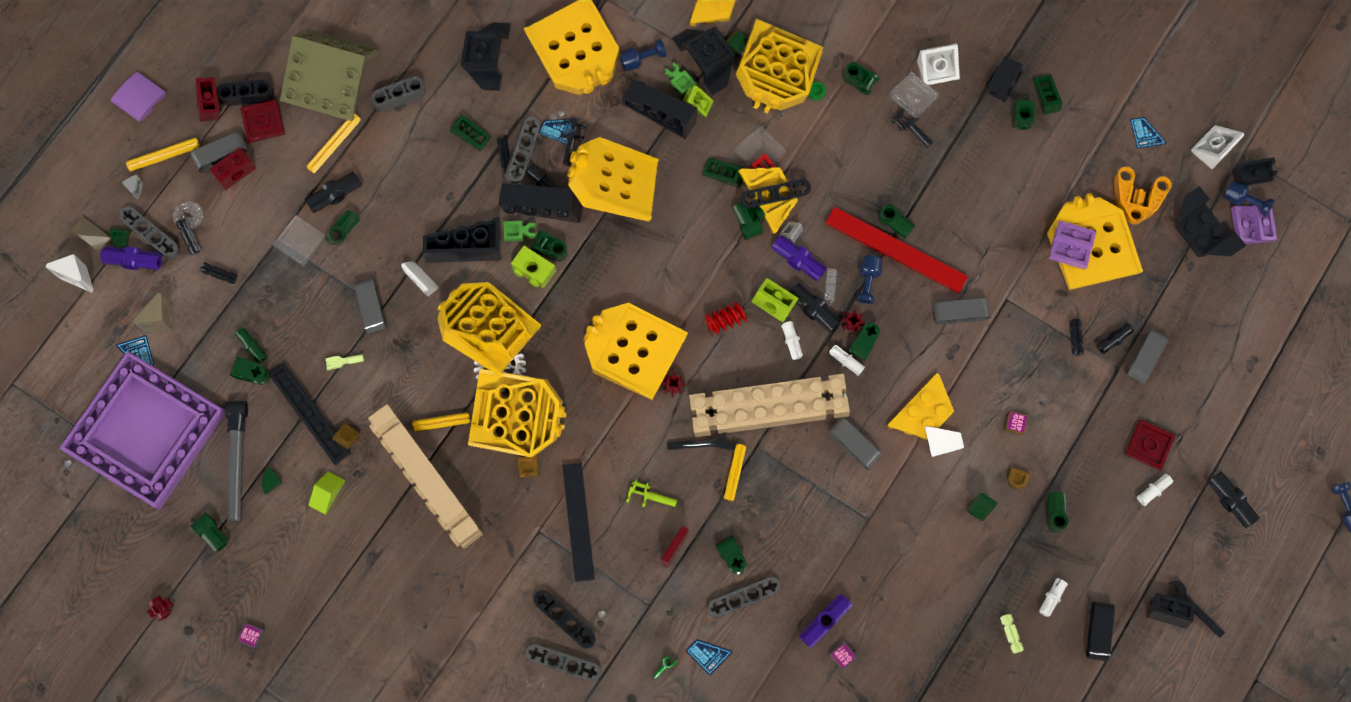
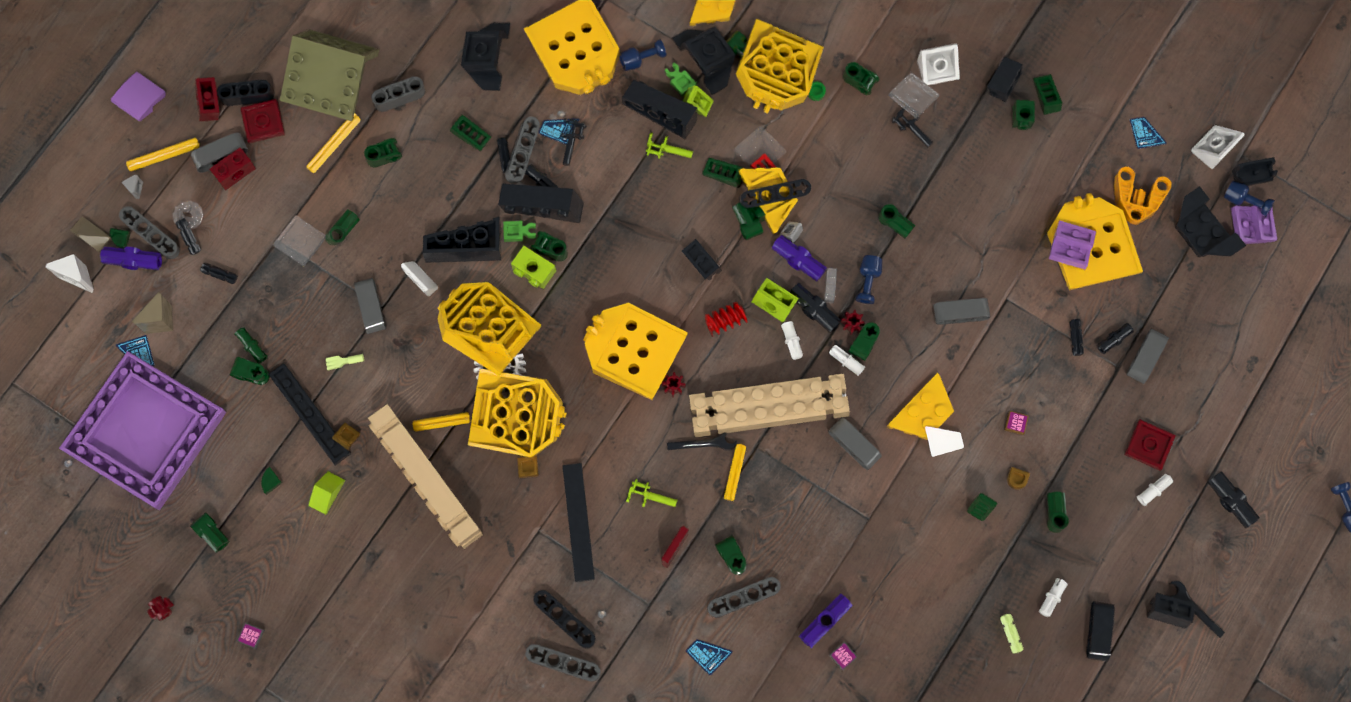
(235, 413): dark grey piece -> none
(333, 192): black piece -> none
(384, 153): none -> dark green piece
(613, 178): yellow hinge -> none
(666, 148): none -> lime piece
(666, 664): green hand -> none
(701, 260): none -> black hinge
(896, 250): red tile -> none

